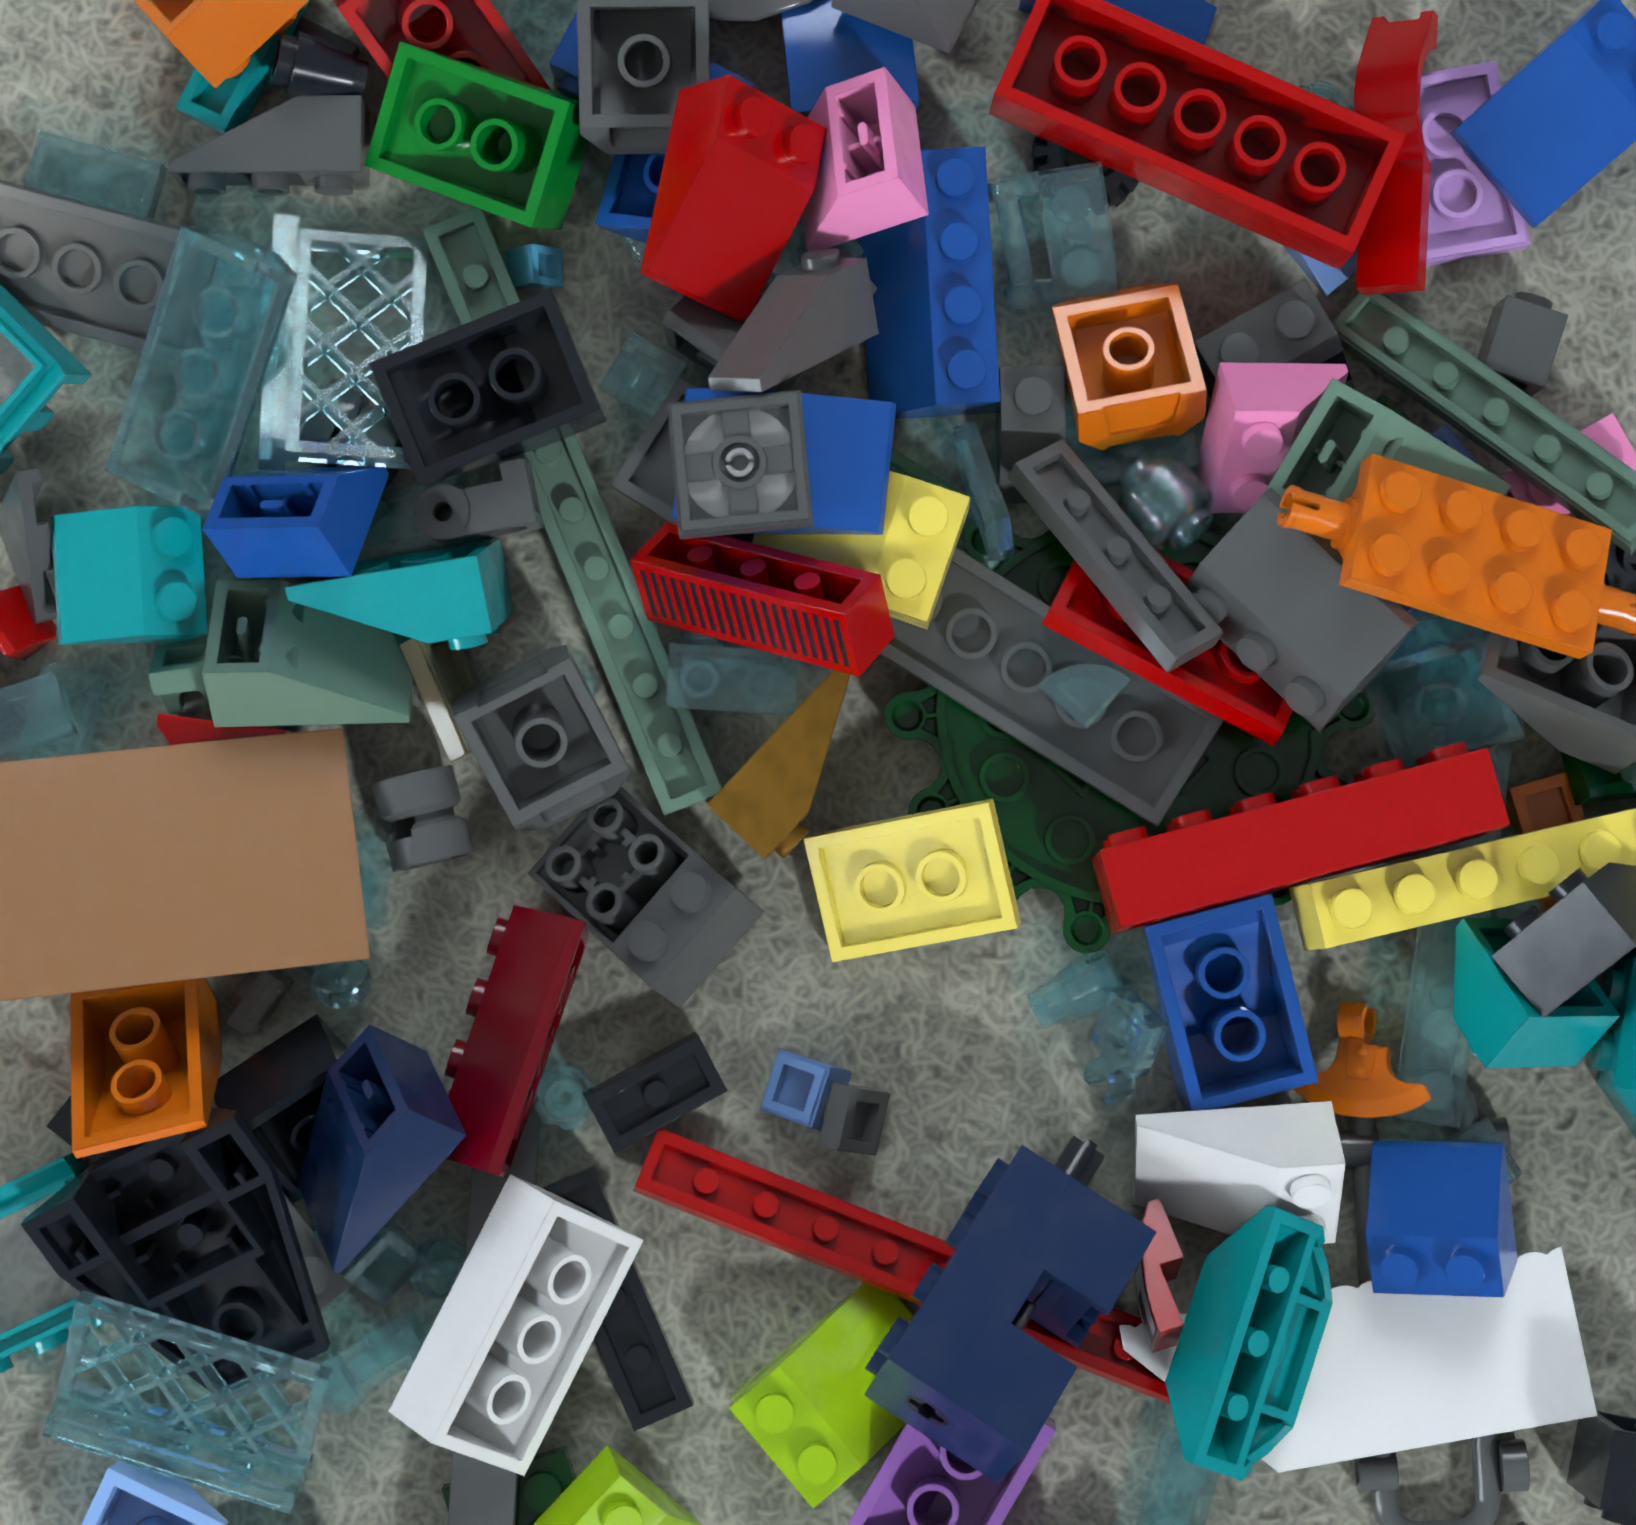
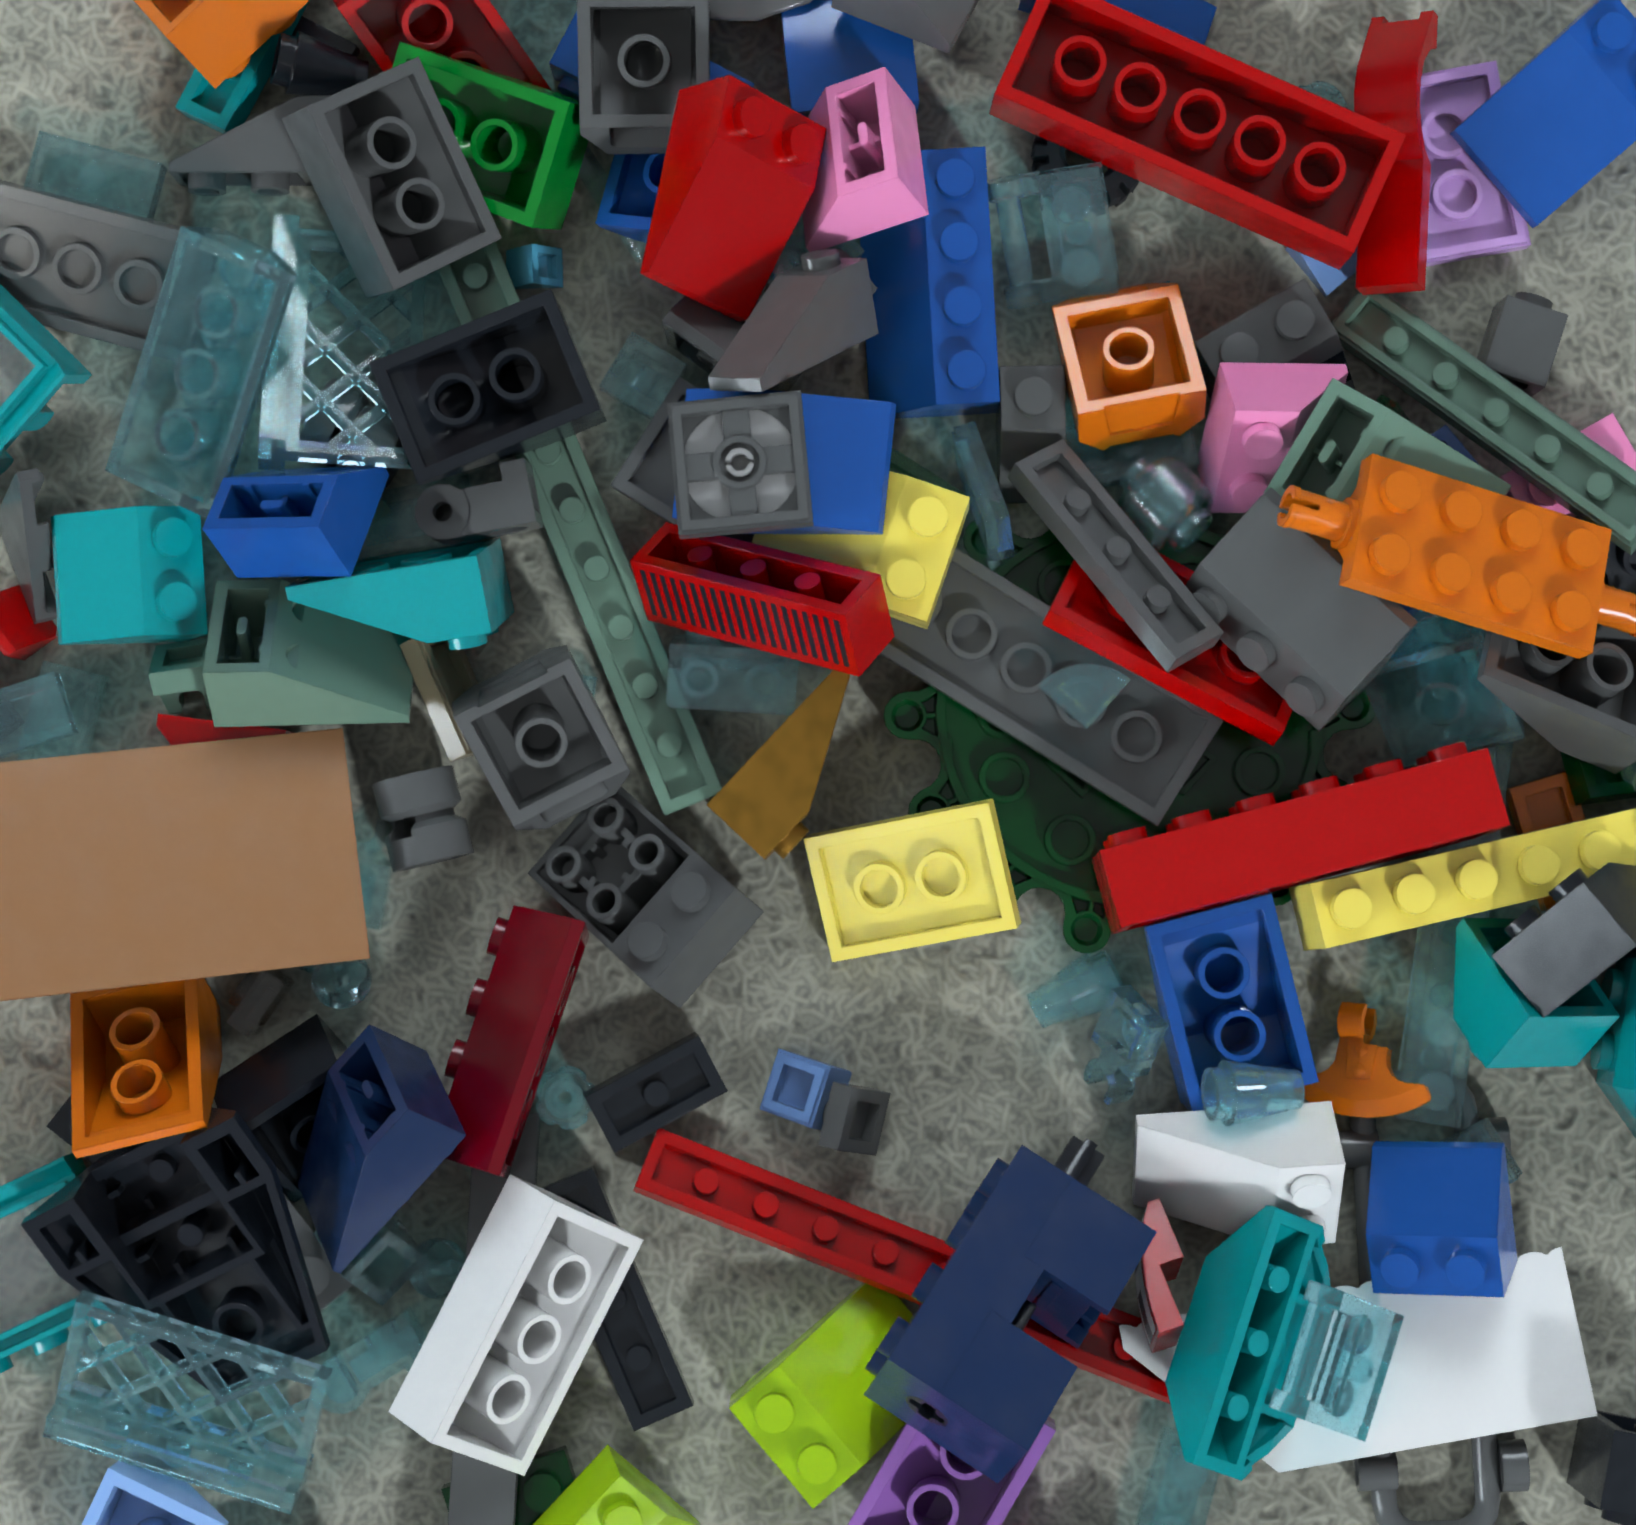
(392, 178): none -> dark grey slope
(1249, 1091): none -> clear light blue cone
(1352, 1365): none -> clear light blue plate

